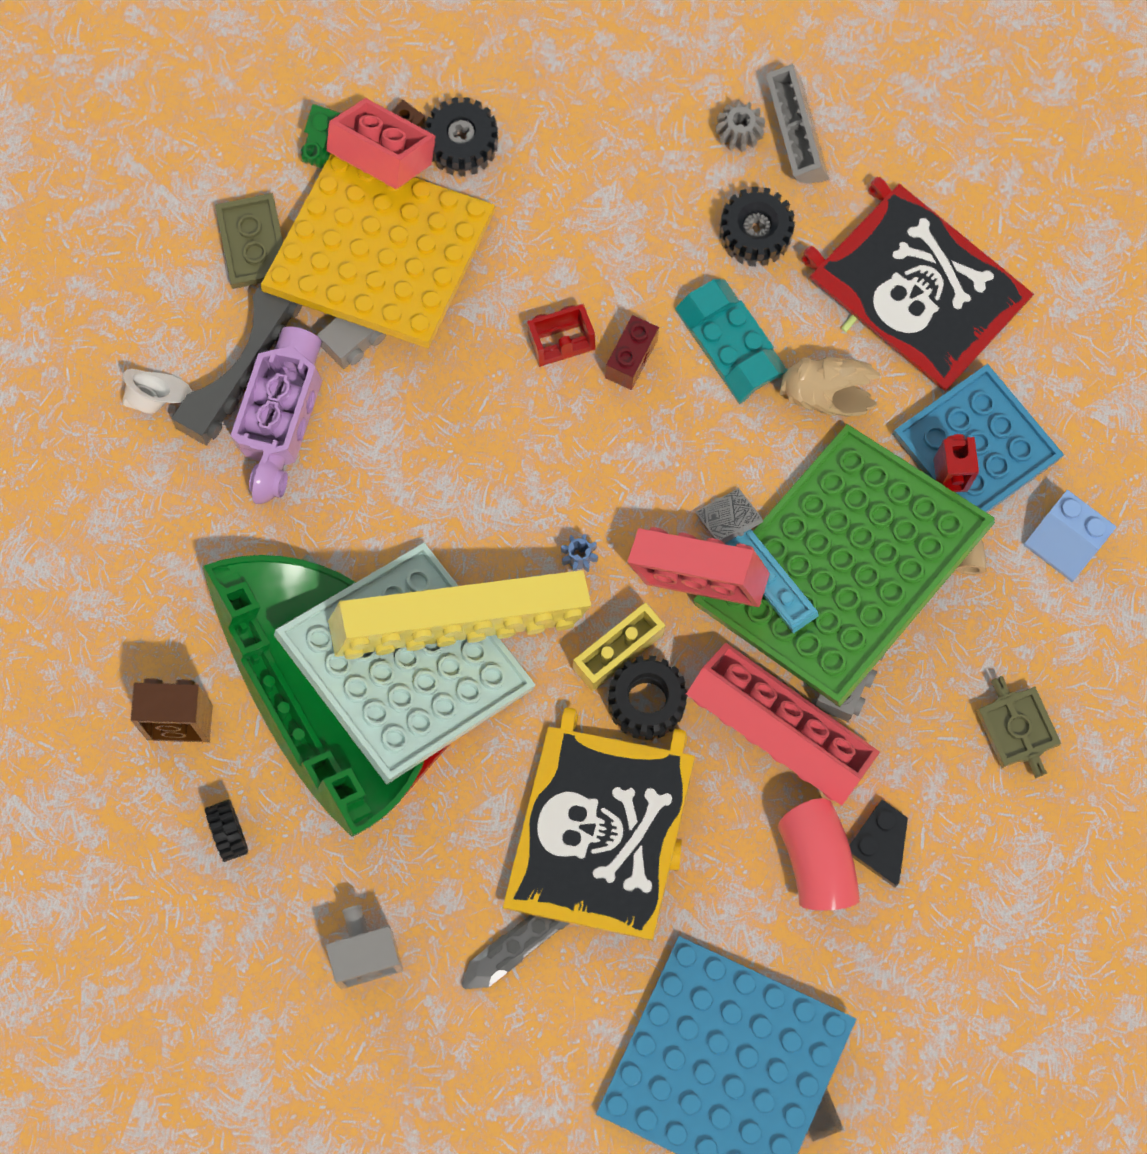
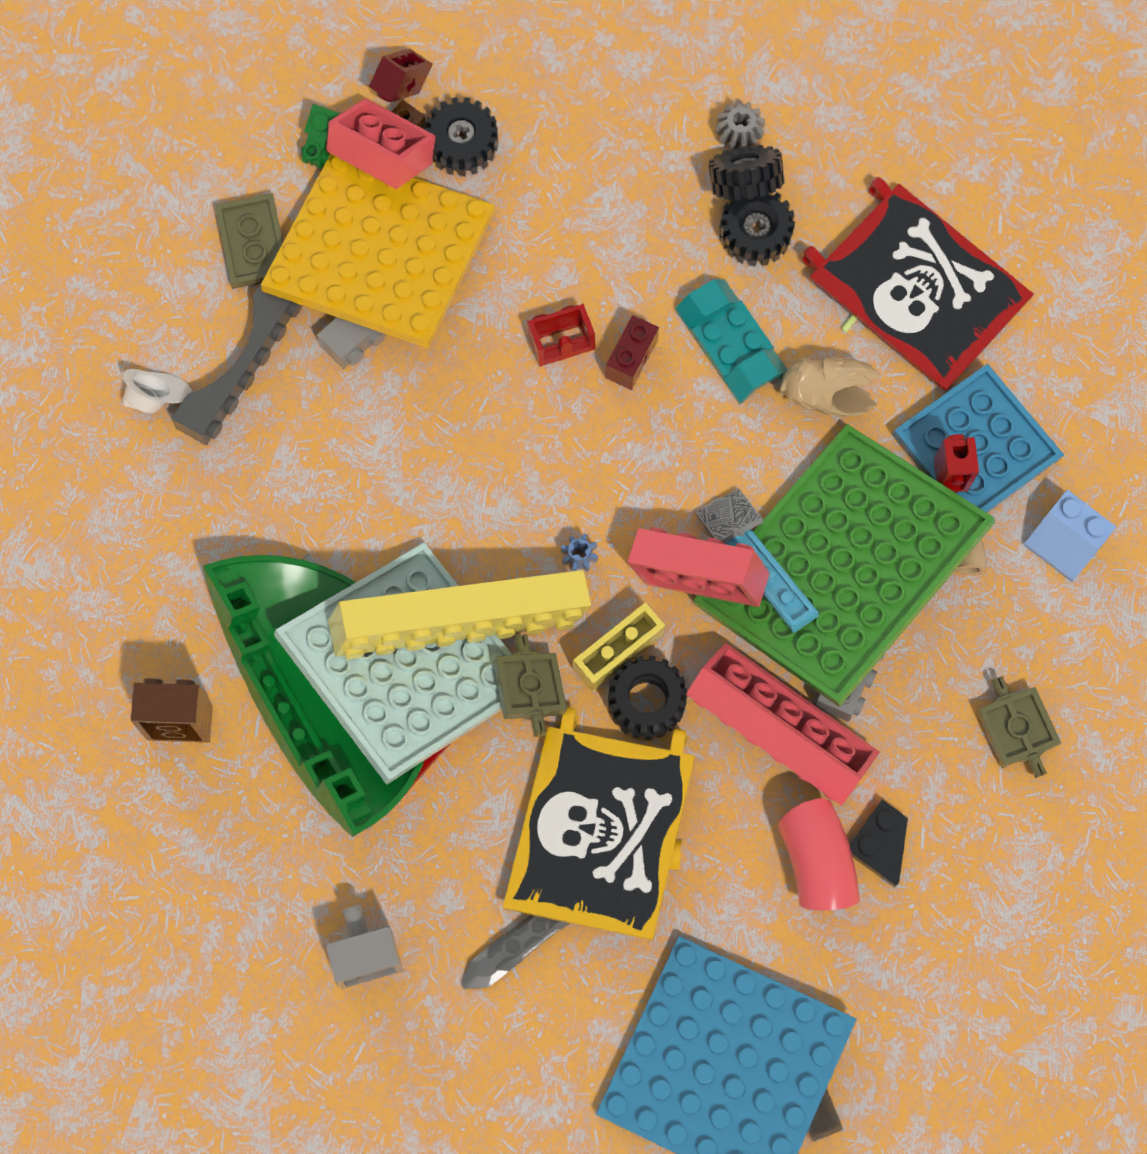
(226, 830): black tyre -> none
(277, 410): lavender brick -> none
(400, 75): none -> dark red brick
(530, 685): none -> olive plate
(746, 172): none -> black bush
(797, 125): light grey brick -> none

